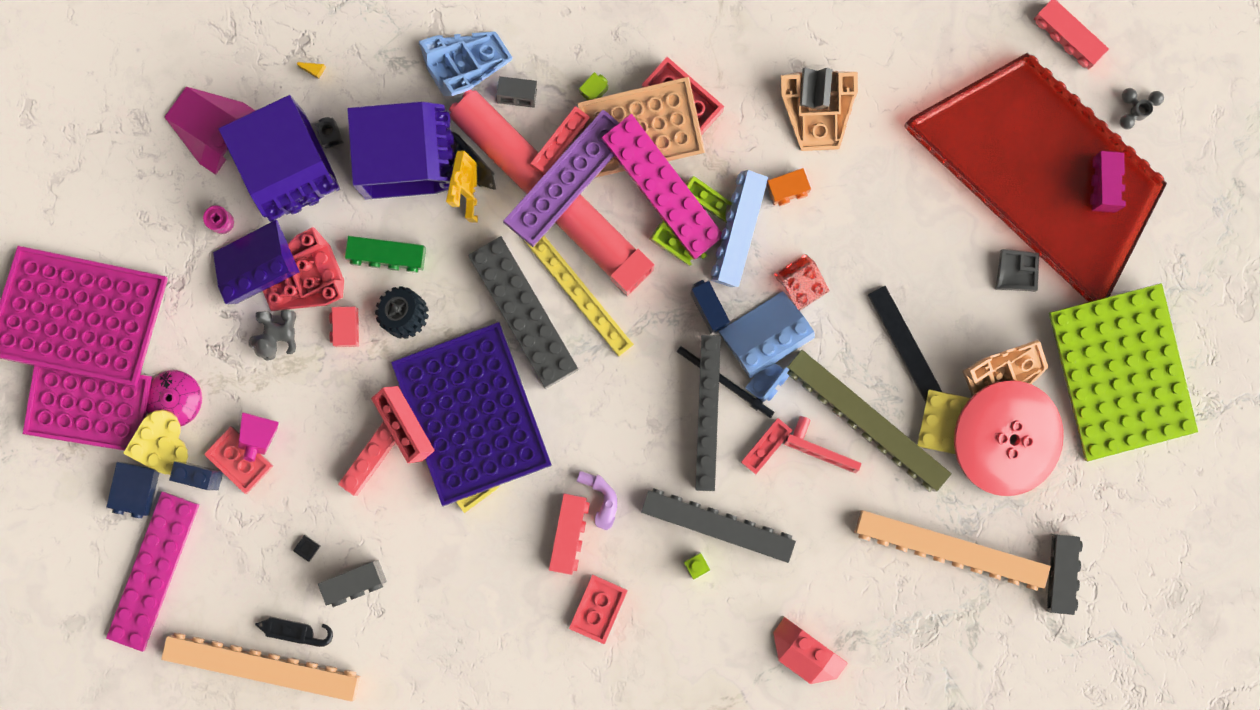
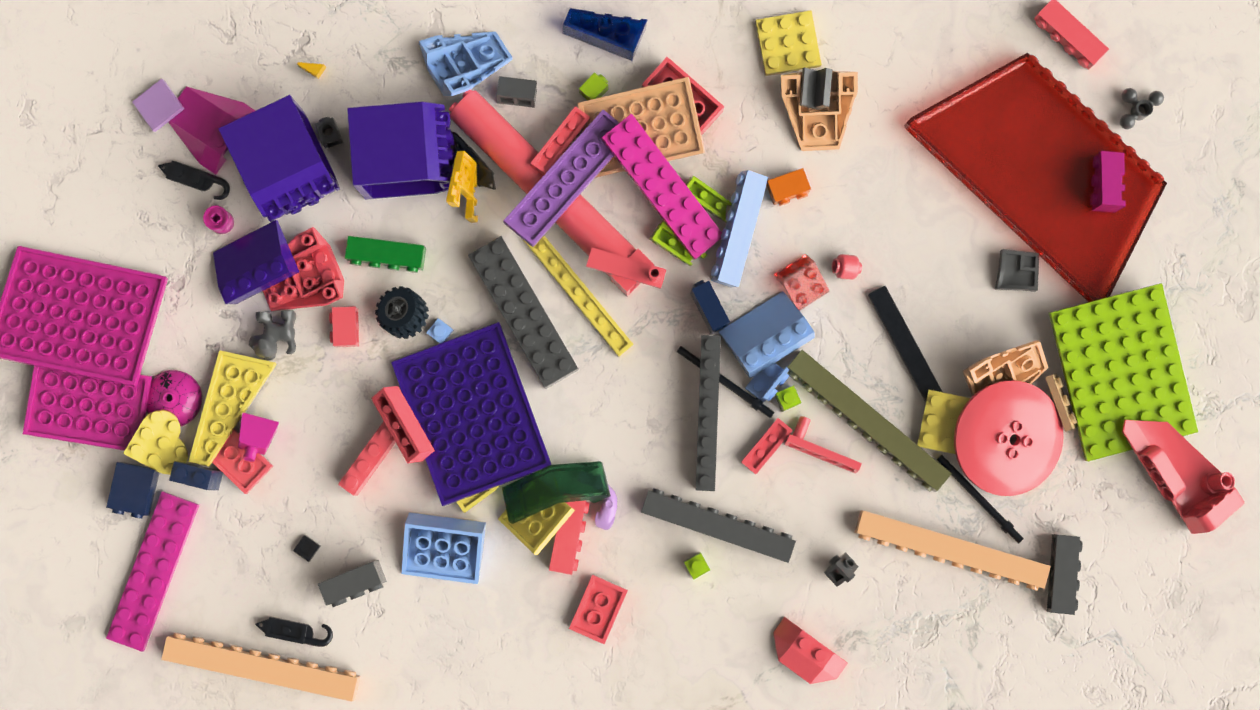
(158, 105): none -> lavender tile
(194, 178): none -> black plate
(230, 393): none -> light yellow wing
(440, 331): none -> light blue plate
(443, 548): none -> light blue slope
(540, 527): none -> light yellow plate
(555, 485): none -> clear green windscreen
(606, 31): none -> clear blue wedge
(626, 268): none -> coral piece
(788, 43): none -> light yellow plate
(788, 398): none -> lime brick
(841, 569): none -> dark grey brick
(846, 266): none -> coral head
(1006, 525): none -> black bar
(1061, 401): none -> tan plate
(1183, 475): none -> coral panel

